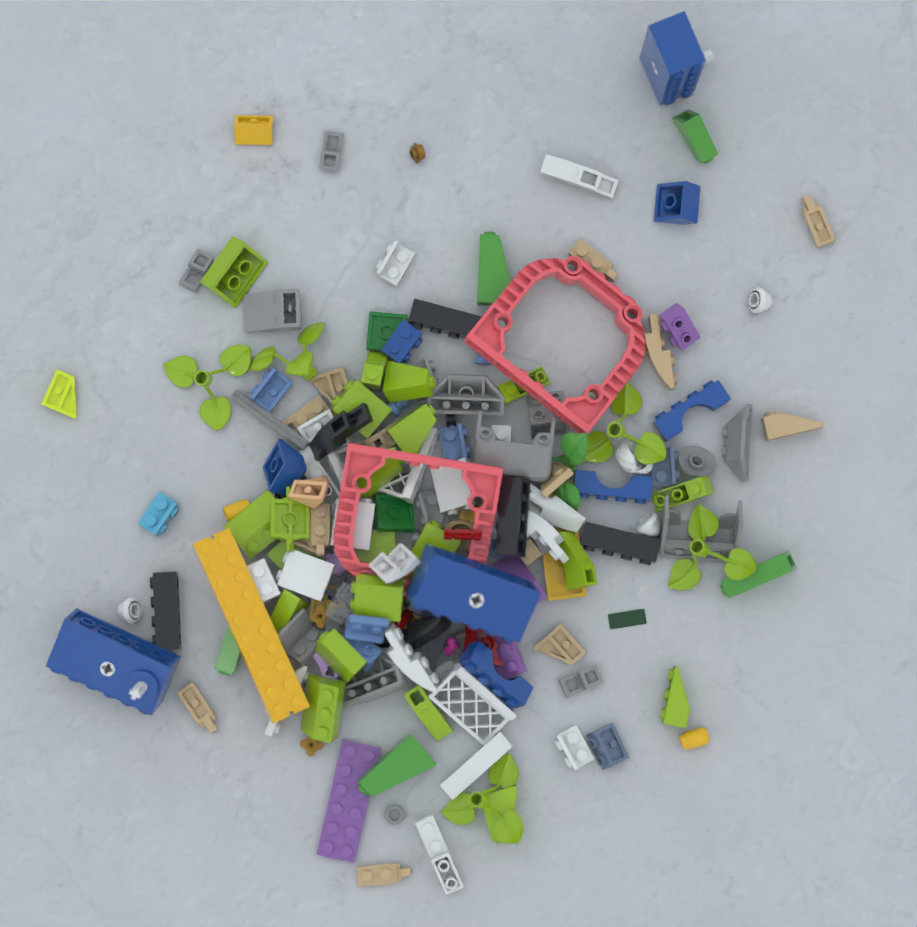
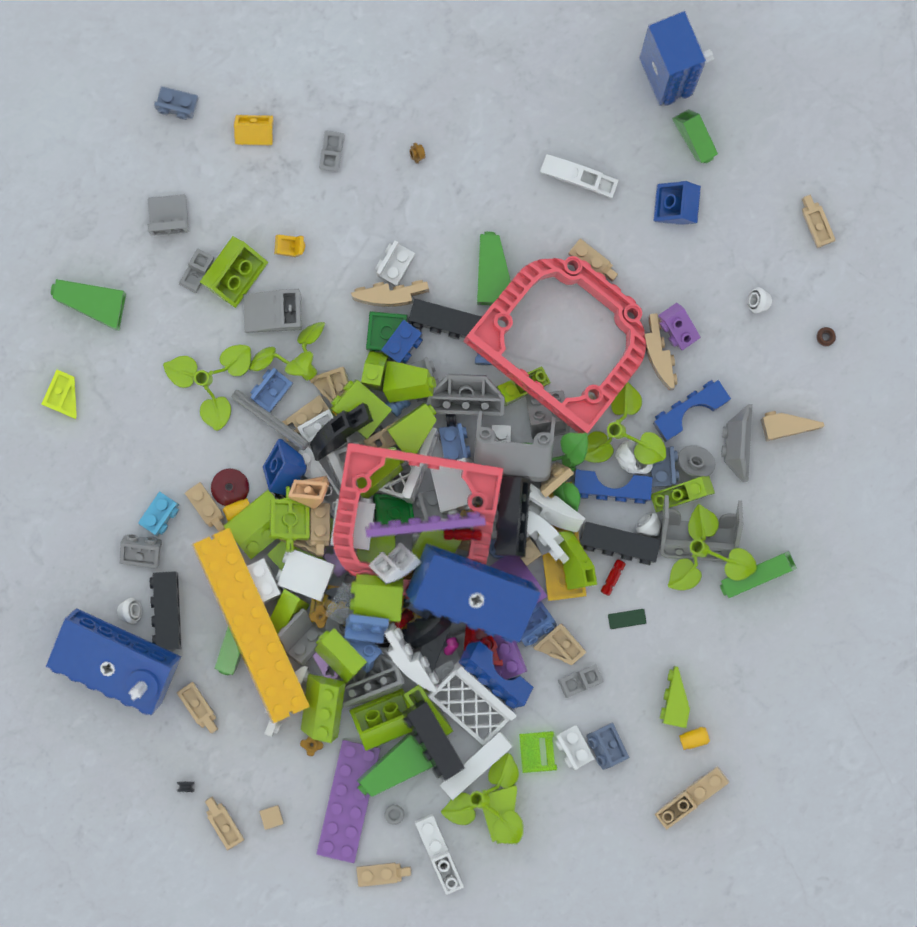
(96, 302): none -> bright green slope
(140, 551): none -> light grey bracket
(167, 215): none -> light grey bracket
(176, 102): none -> sand blue bracket
(185, 786): none -> black bush
(205, 506): none -> tan hinge
(223, 824): none -> tan hinge
(237, 479): none -> dark red dish
(271, 817): none -> tan tile
(289, 245): none -> yellow bracket
(381, 719): none -> lime slope
(382, 296): none -> tan slope
(433, 523): none -> medium lavender plate
(433, 740): none -> black brick
(531, 752): none -> clear neon green plate
(538, 625): none -> medium blue bracket
(613, 577): none -> red axle
(691, 797): none -> tan slope
(830, 332): none -> reddish brown plate

